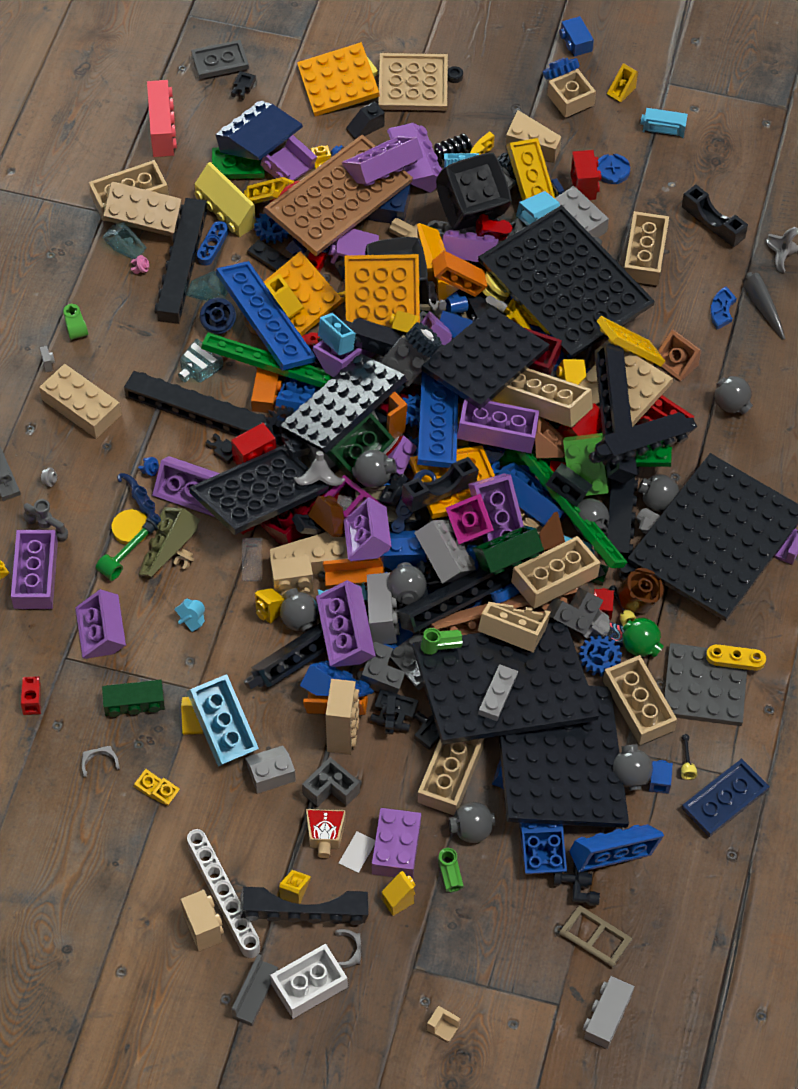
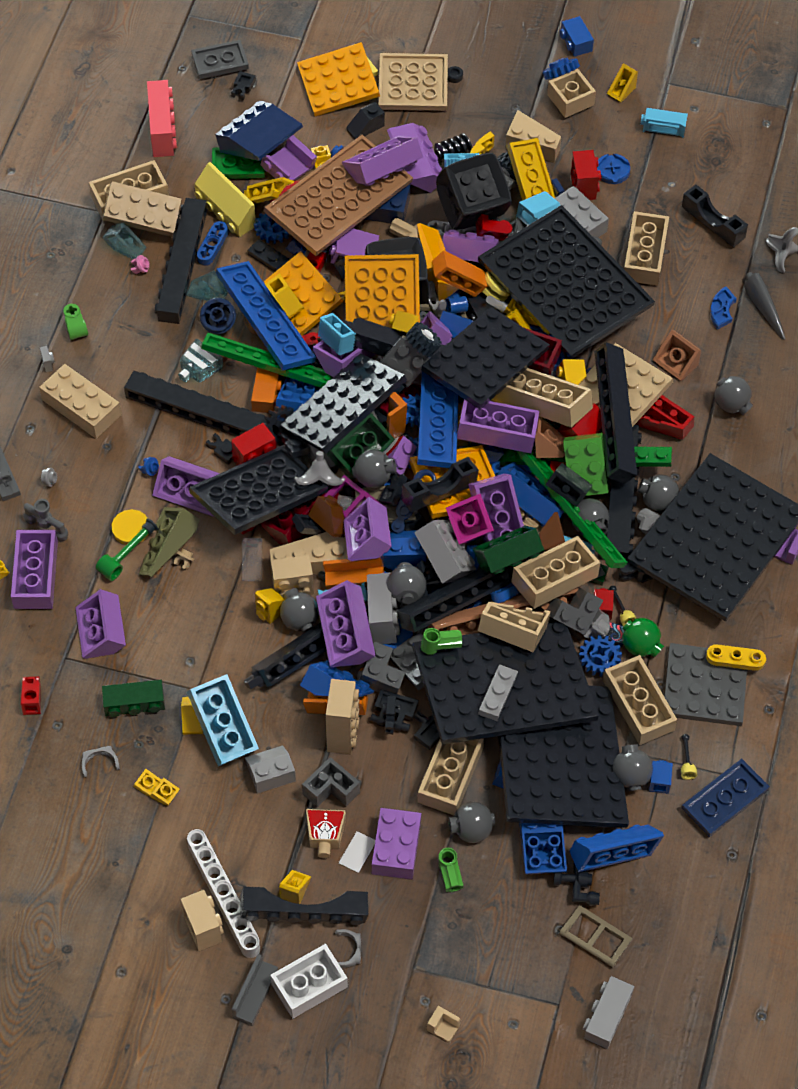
(140, 495): dark blue piece -> none
(191, 613): medium azure piece -> none
(399, 893): yellow slope -> none
(630, 341): yellow plate -> none
(640, 591): reddish brown brick -> none
(642, 439): black hinge -> none

